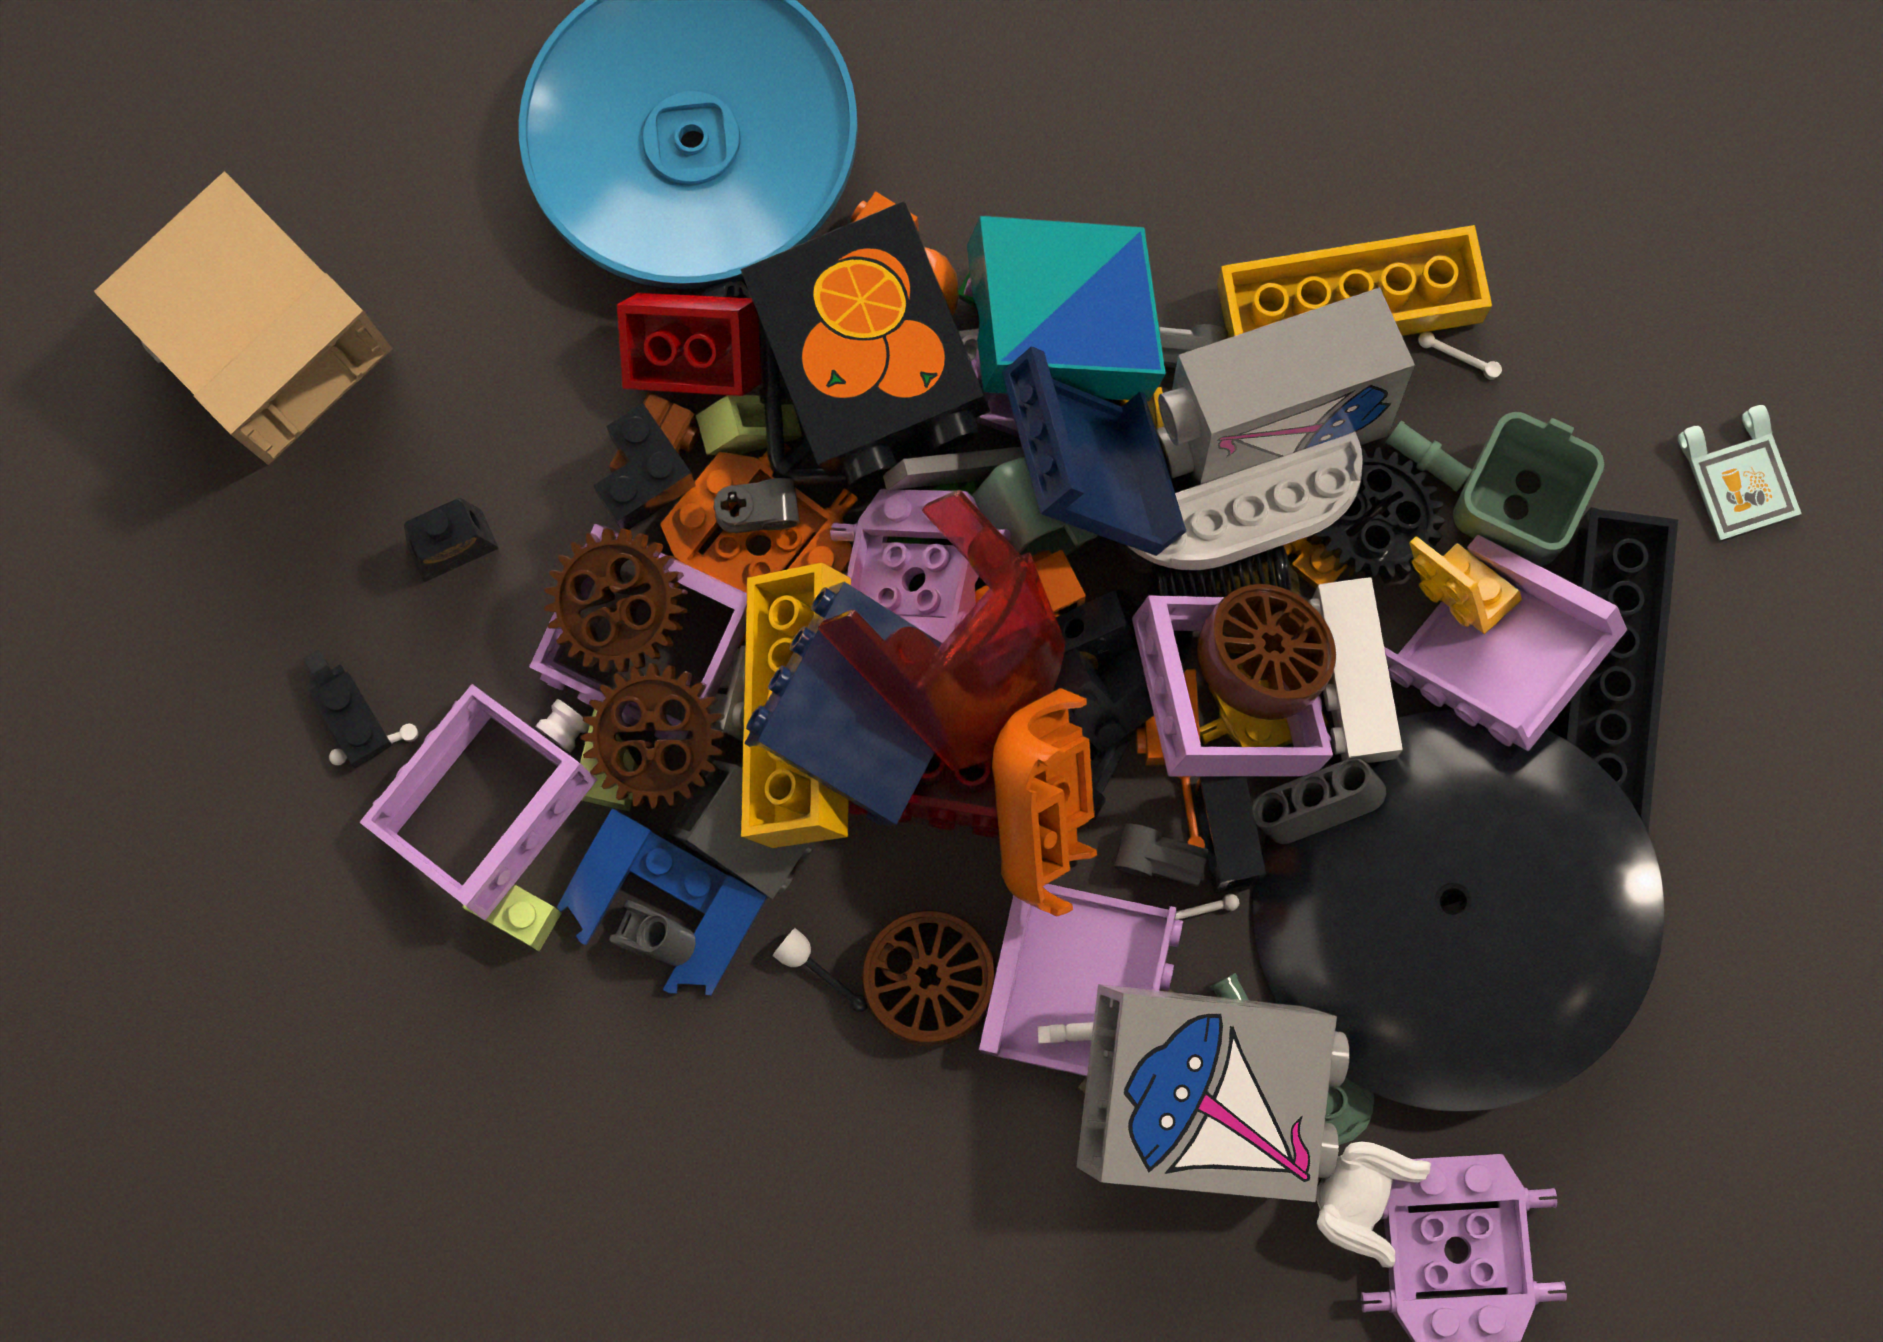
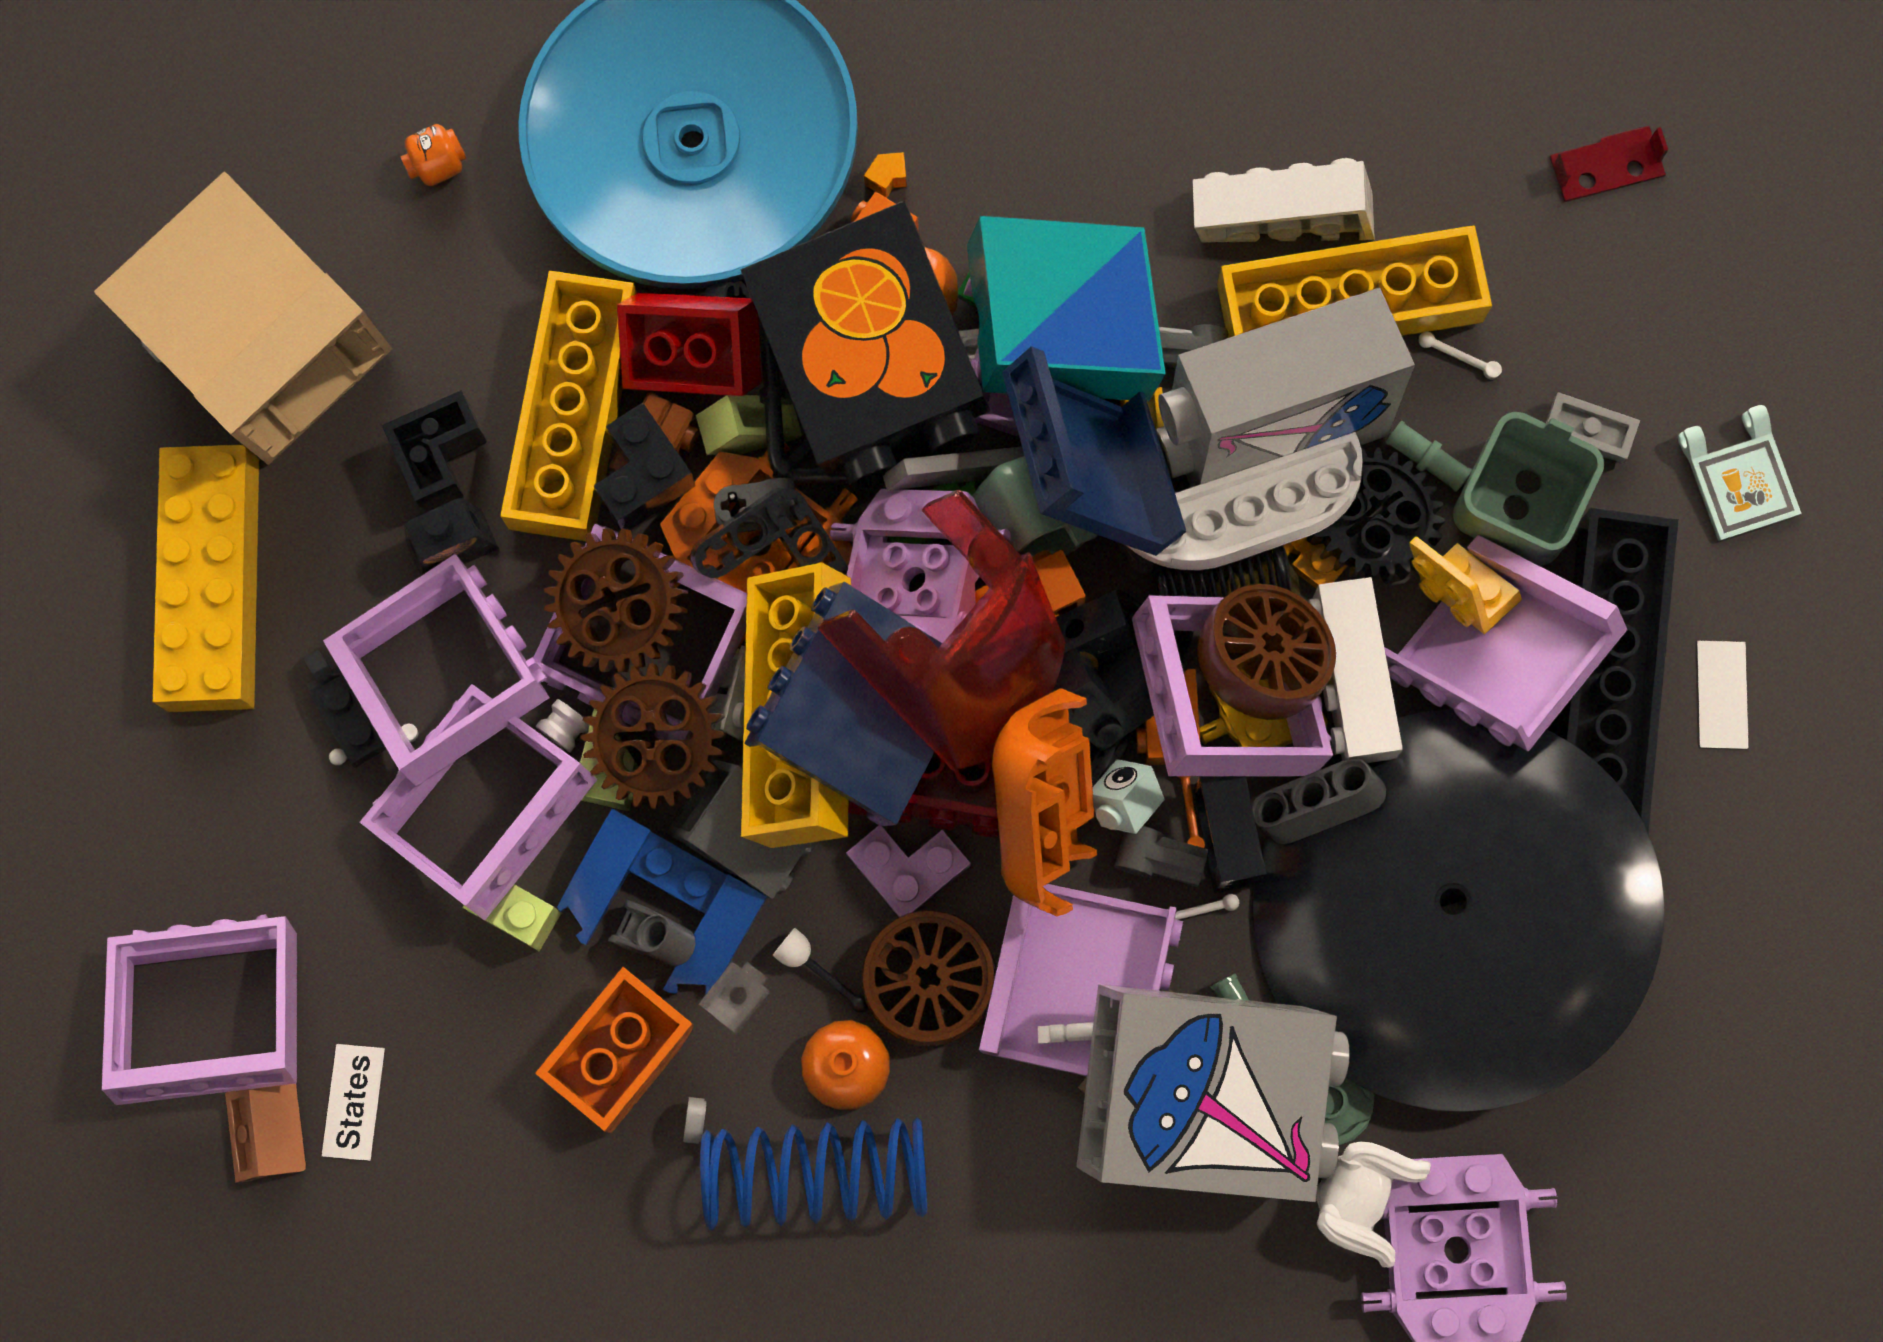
(206, 578): none -> yellow brick
(206, 1076): none -> lavender window
(265, 1132): none -> nougat panel
(353, 1102): none -> white sticker
(397, 614): none -> lavender window
(426, 442): none -> black brick
(433, 155): none -> orange head
(566, 408): none -> yellow brick
(616, 1050): none -> orange brick
(694, 1120): none -> light grey tile
(719, 1002): none -> clear brick
(770, 528): none -> black beam
(845, 1065): none -> orange cylinder
(886, 173): none -> light orange piece
(903, 880): none -> lavender plate
(915, 1167): none -> blue piece
(1126, 796): none -> light aqua brick
(1285, 203): none -> white wedge
(1603, 428): none -> light grey plate
(1609, 161): none -> dark red piece
(1722, 694): none -> white sticker

